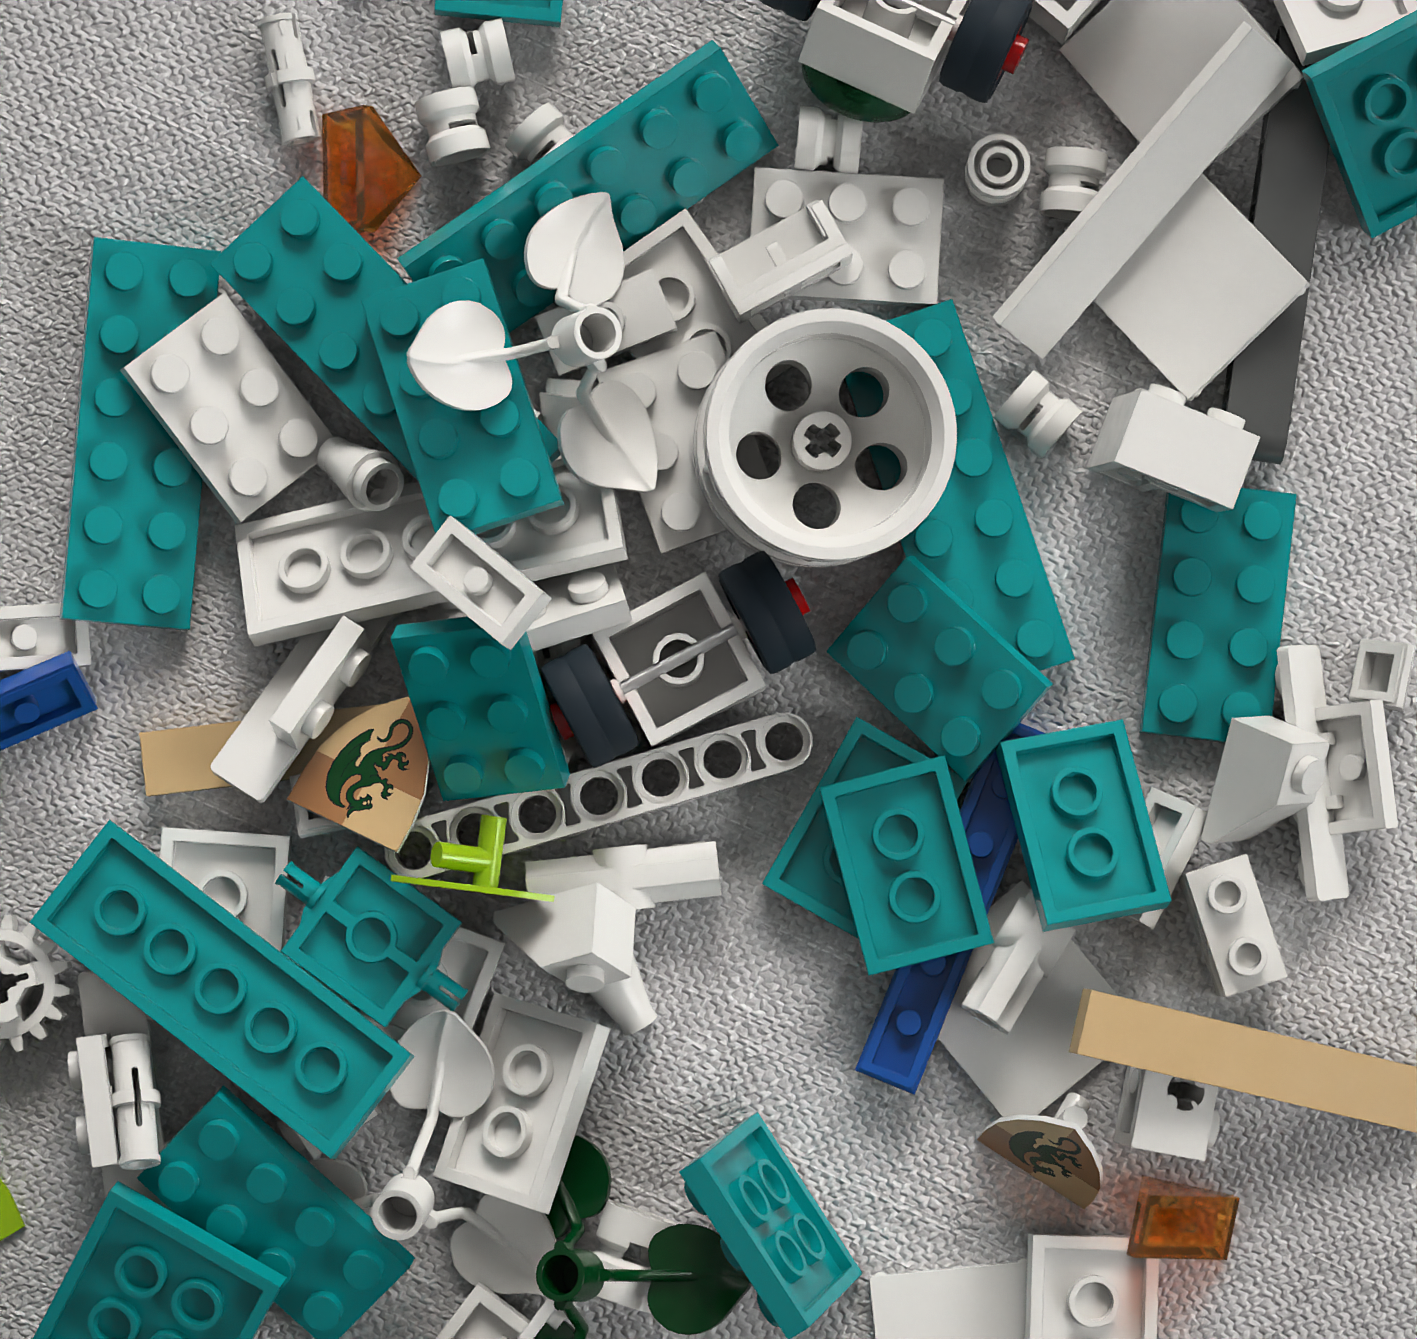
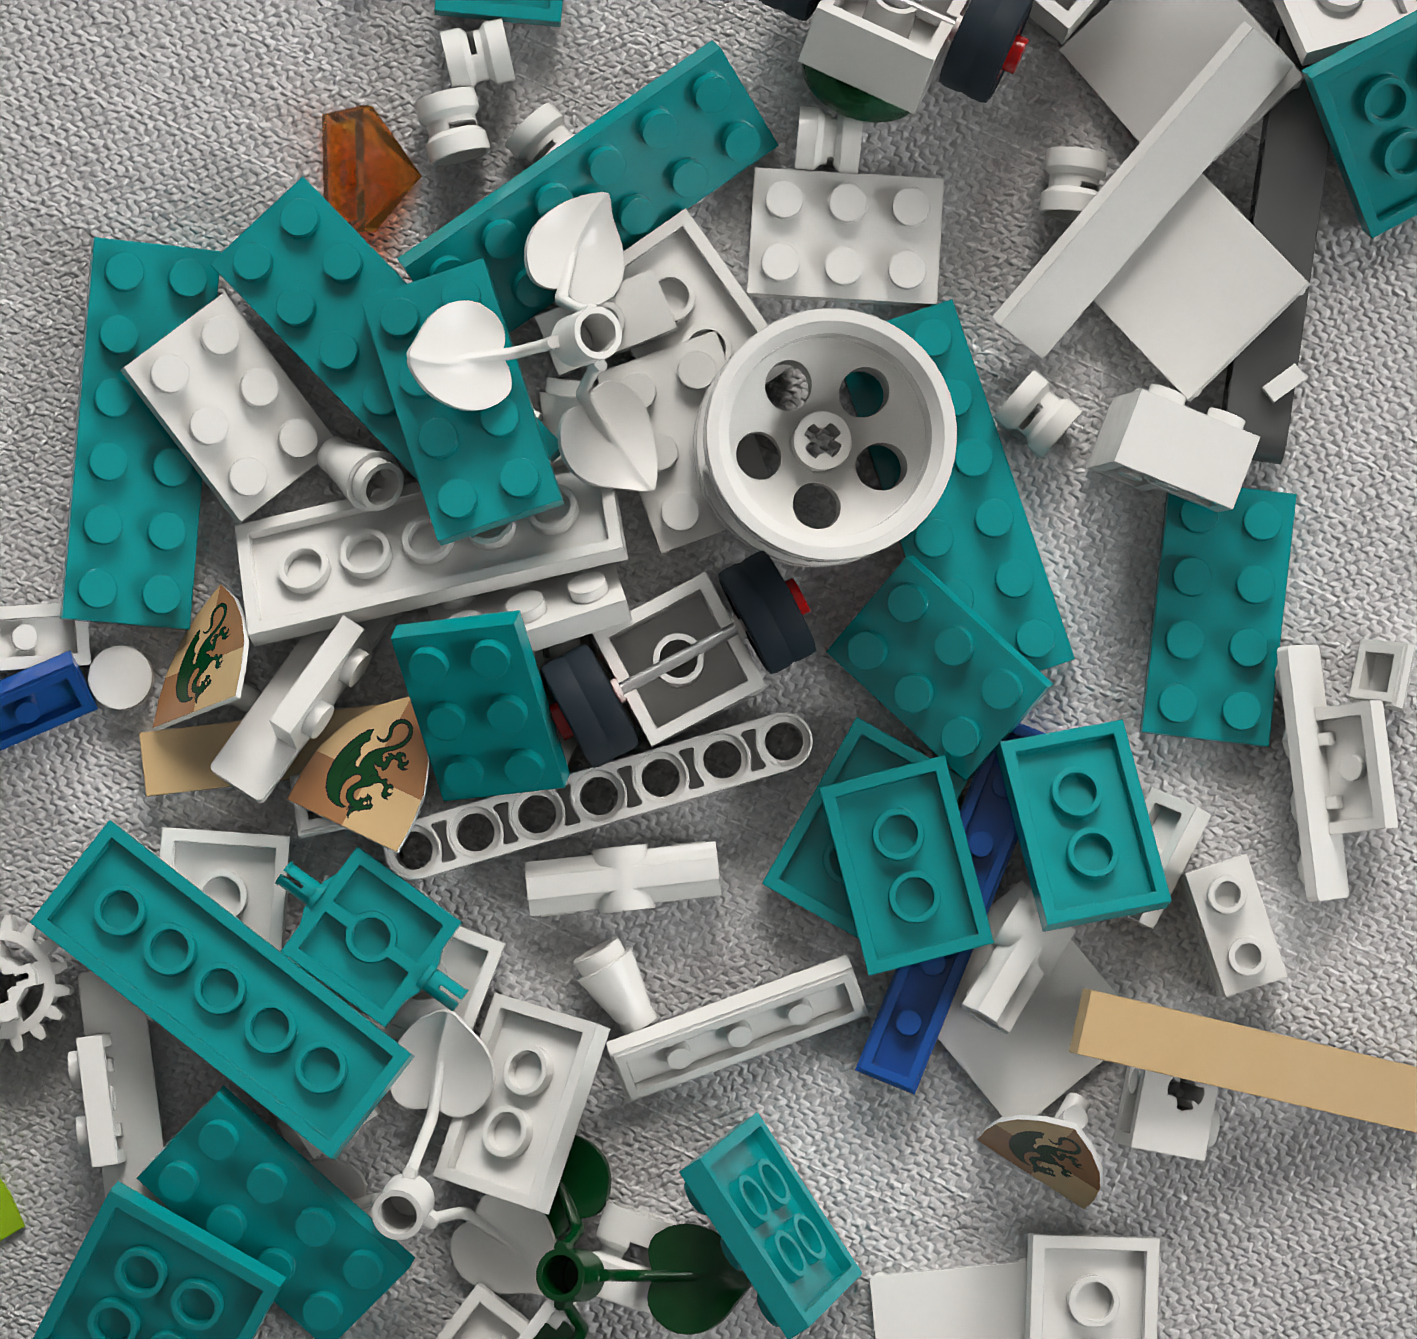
(121, 677): none -> white tile
(132, 1060): white pin -> none
(208, 664): none -> shield
(289, 79): white pin -> none
(480, 582): white plate -> none
(481, 860): lime shield -> none
(577, 938): white slope -> none
(737, 1028): none -> white tile
(780, 261): white hinge -> none
(994, 180): white wheel -> none
(1181, 1221): clear orange slope -> none
(1263, 777): white slope -> none
(1283, 383): none -> white piece

